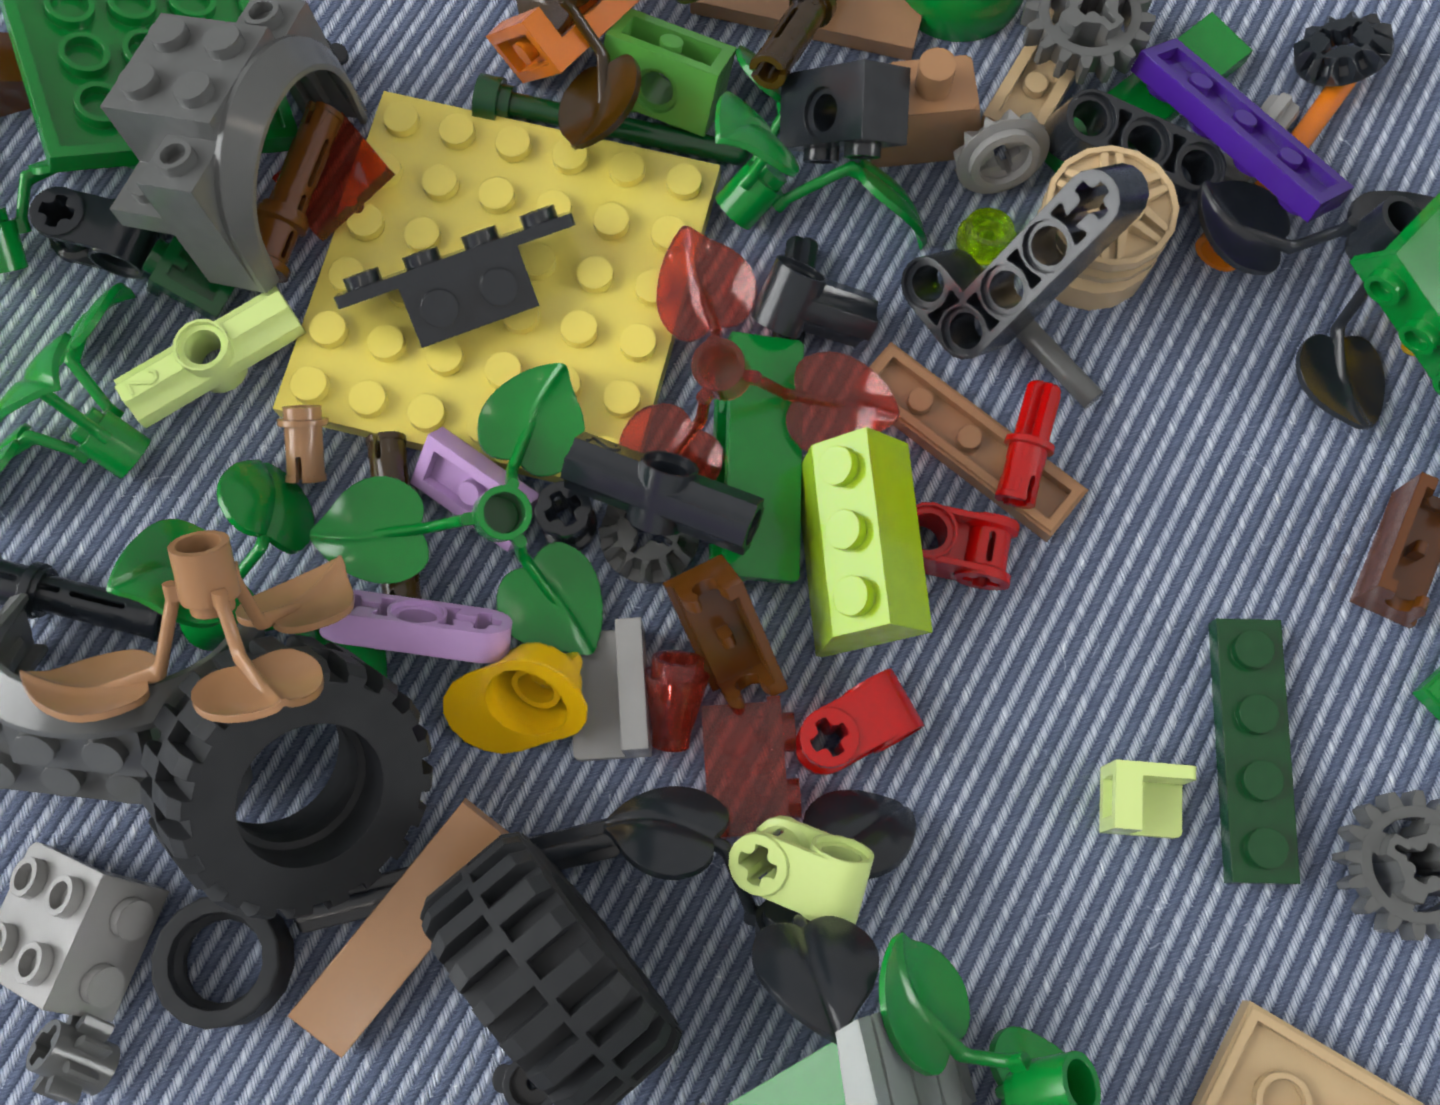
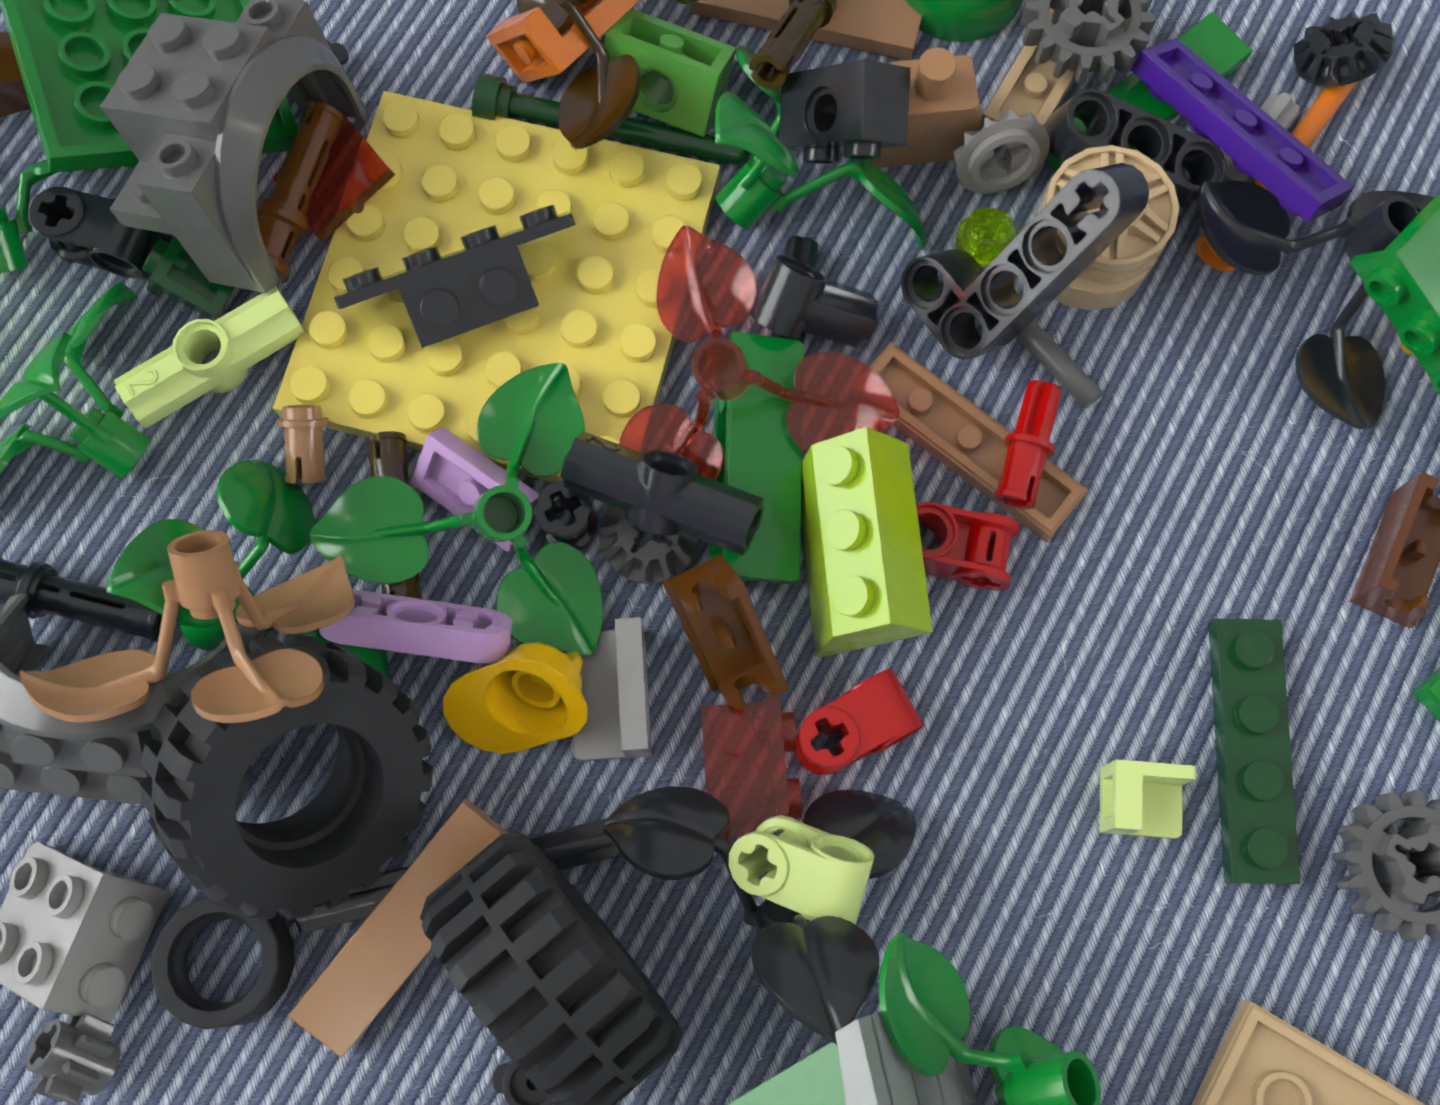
(674, 694): clear red cone -> none

